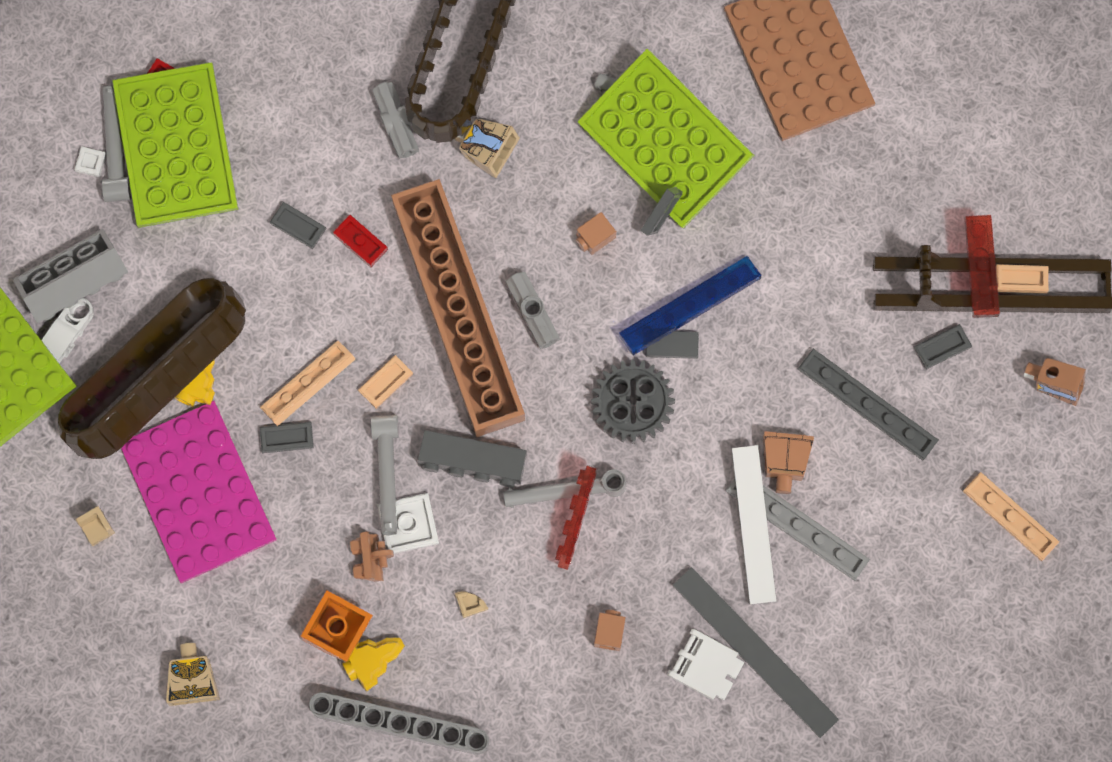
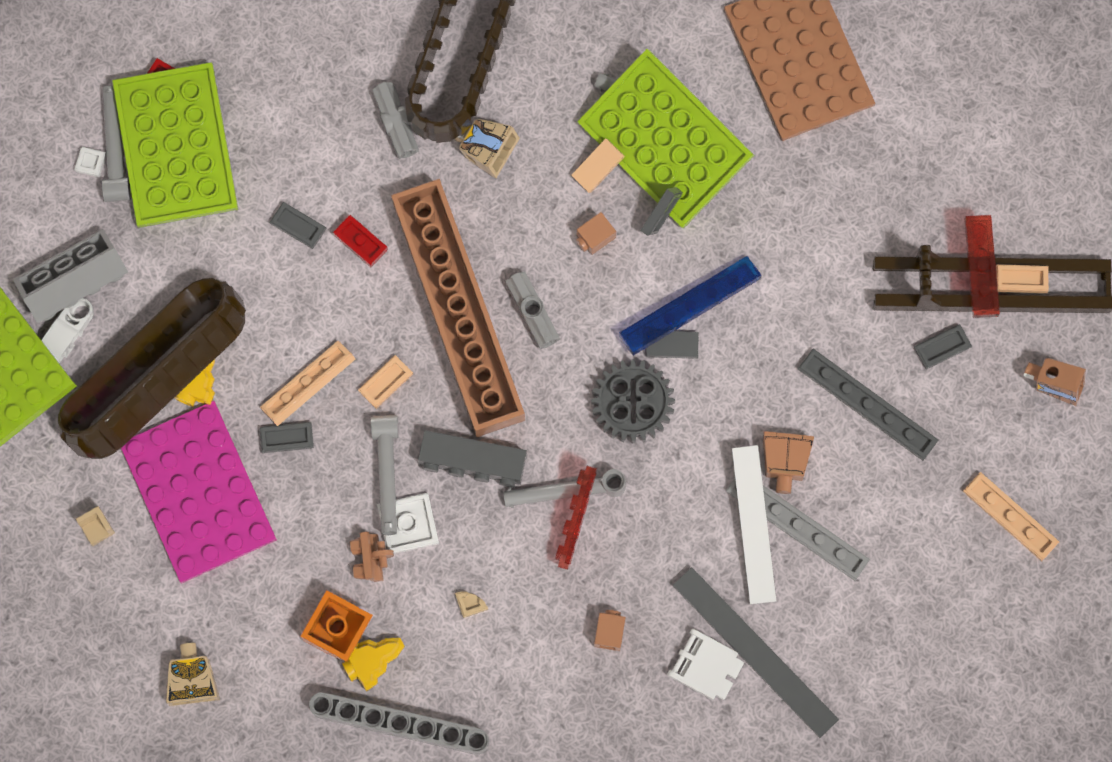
(598, 166): none -> light nougat tile

